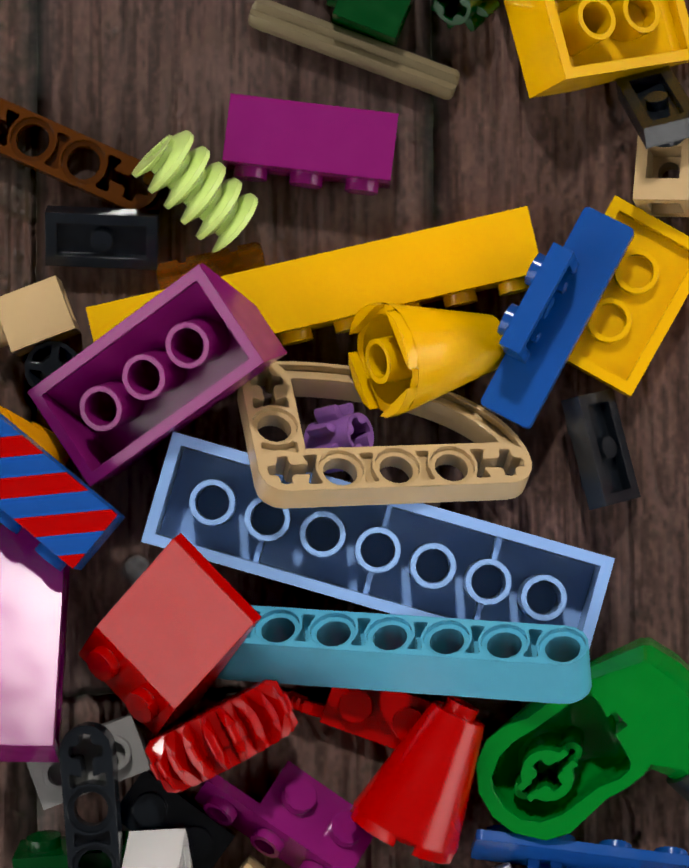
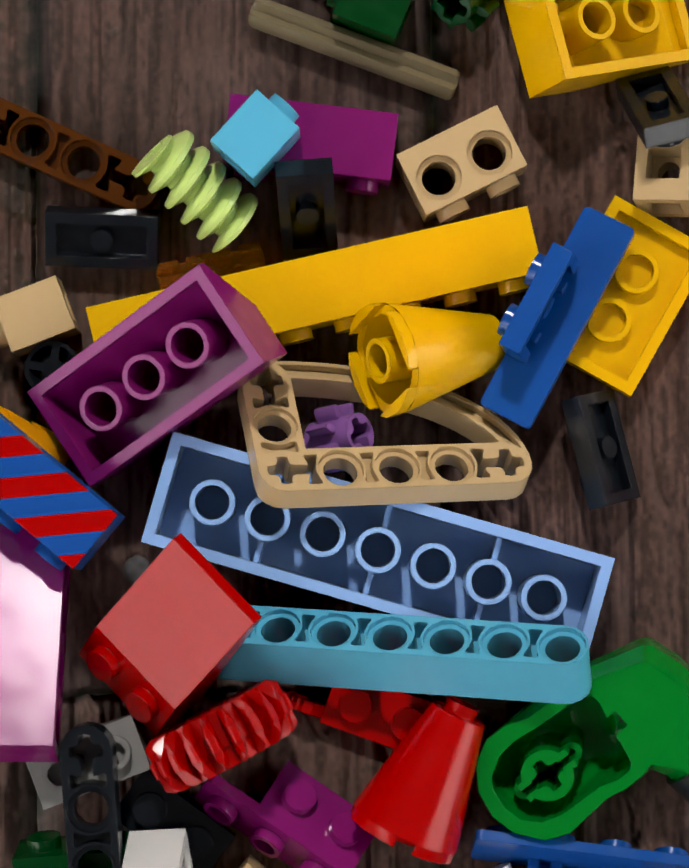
(257, 136): none -> medium azure brick
(306, 206): none -> black plate
(453, 153): none -> tan brick

